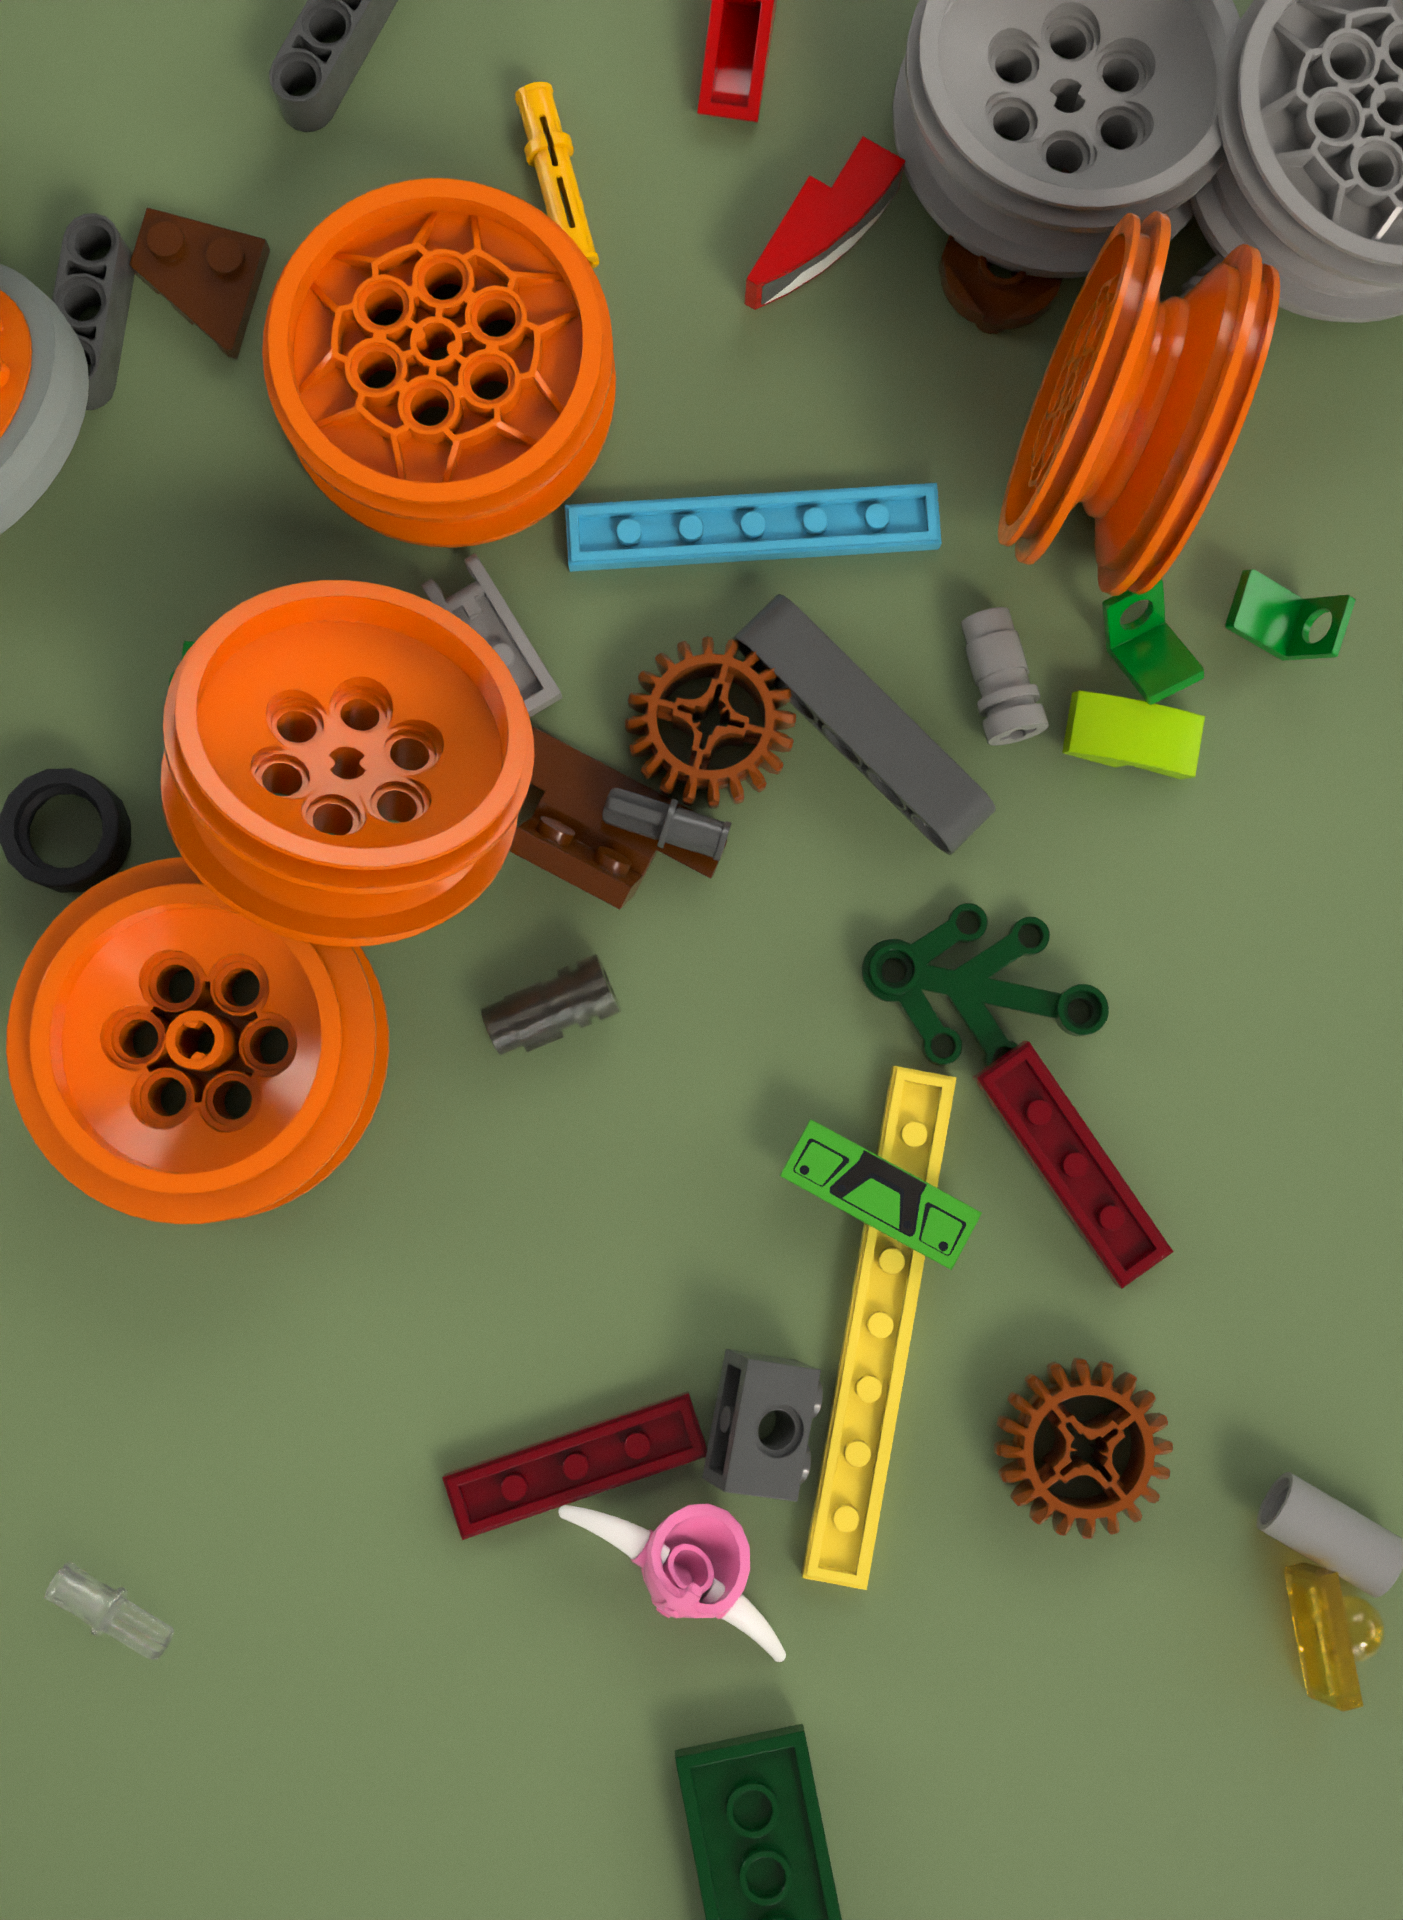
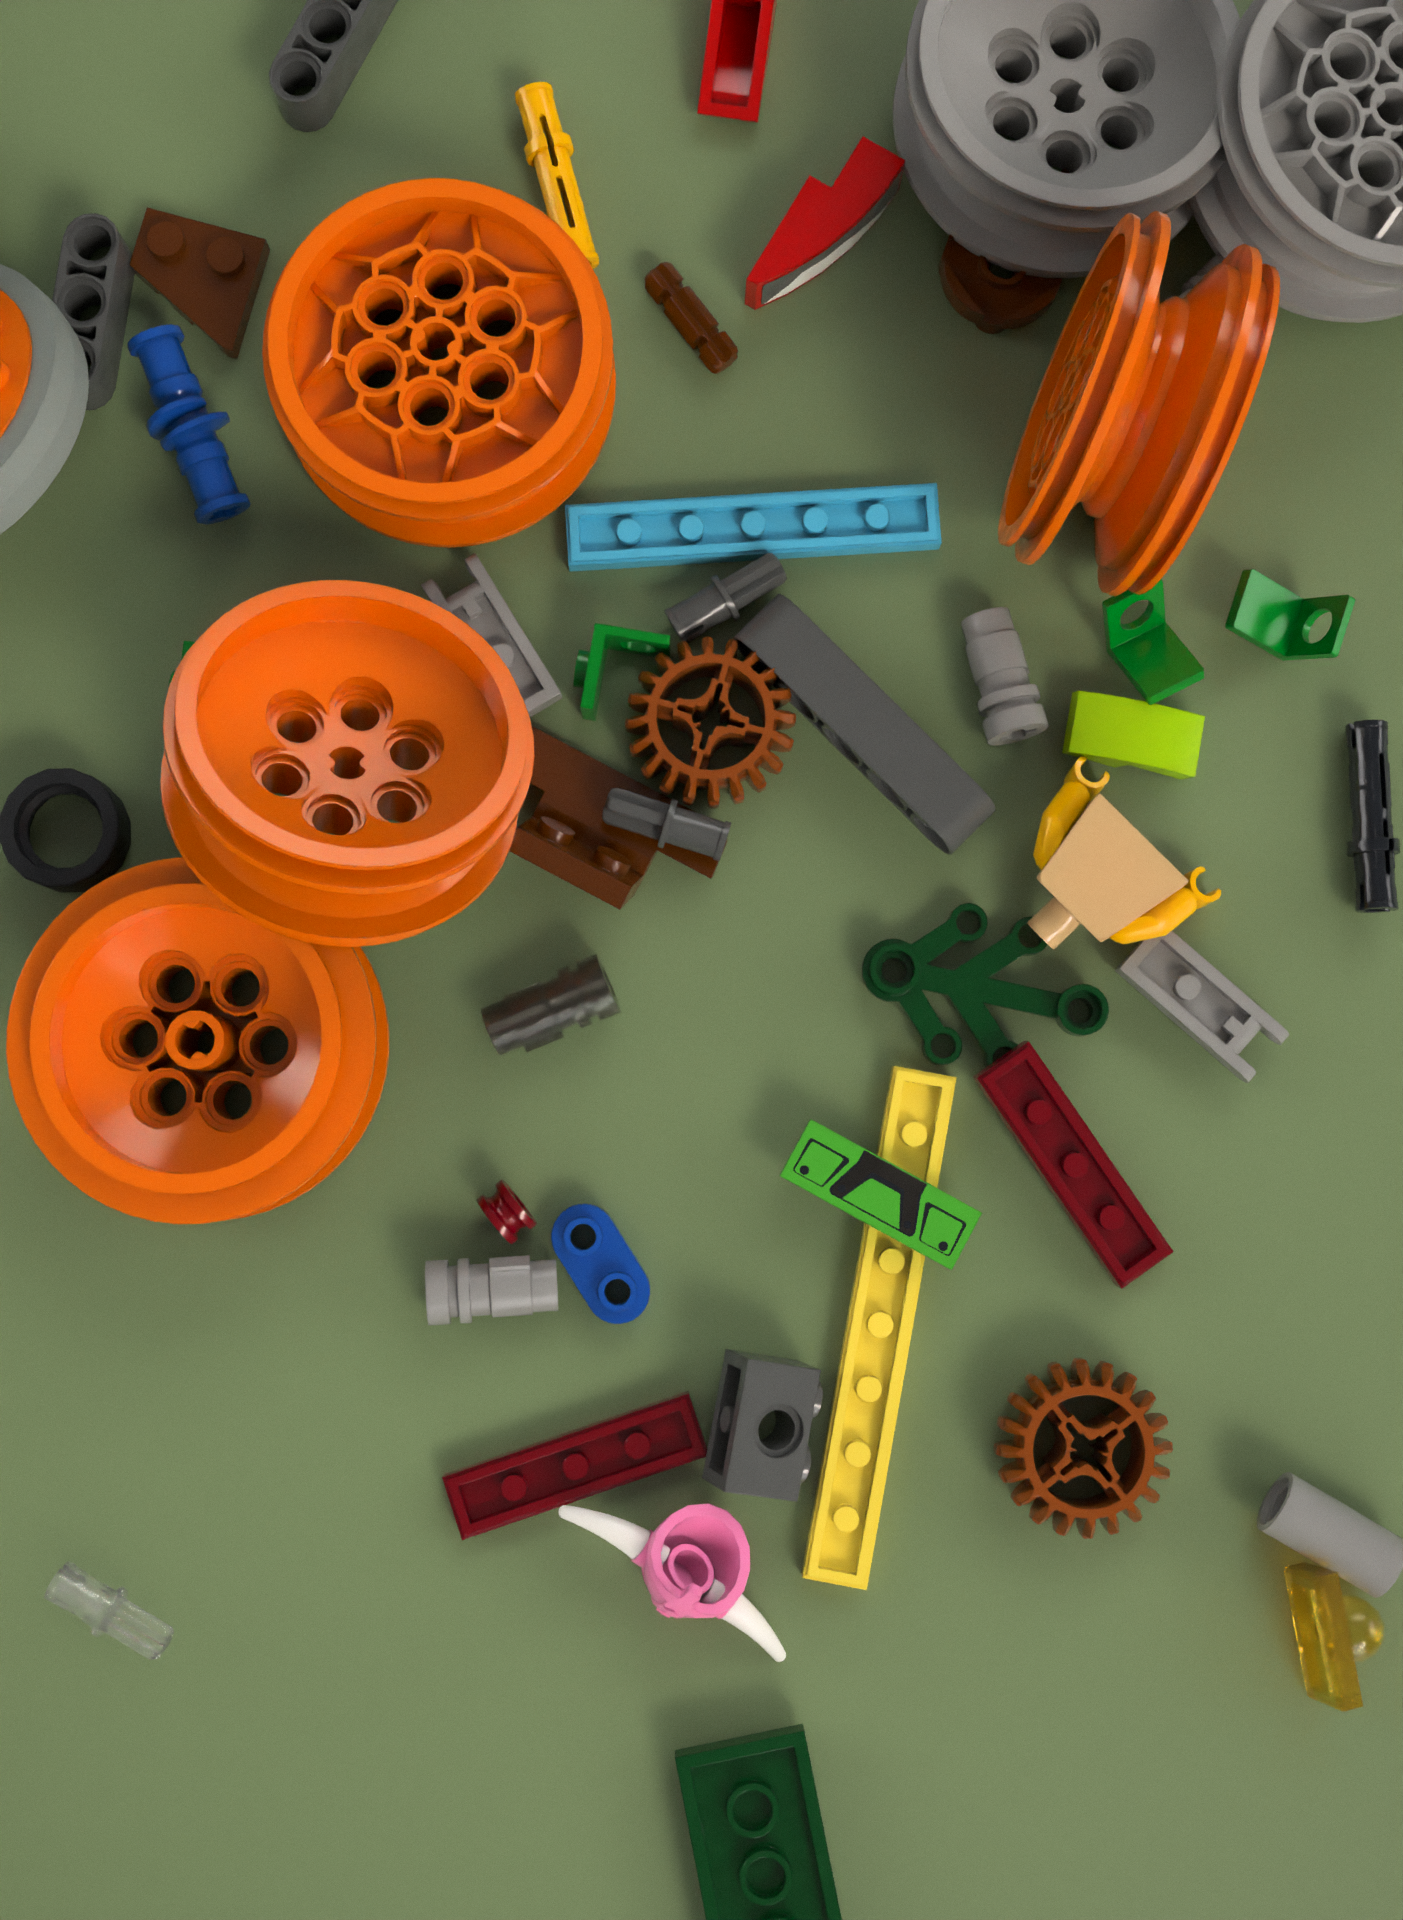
(186, 425): none -> blue piece
(494, 1288): none -> light grey axle
(506, 1211): none -> dark red bush
(591, 664): none -> green bracket
(601, 1263): none -> blue plate
(691, 317): none -> reddish brown axle
(725, 597): none -> dark grey axle
(1105, 871): none -> tan torso
(1199, 1000): none -> light grey hinge
(1372, 831): none -> black pin

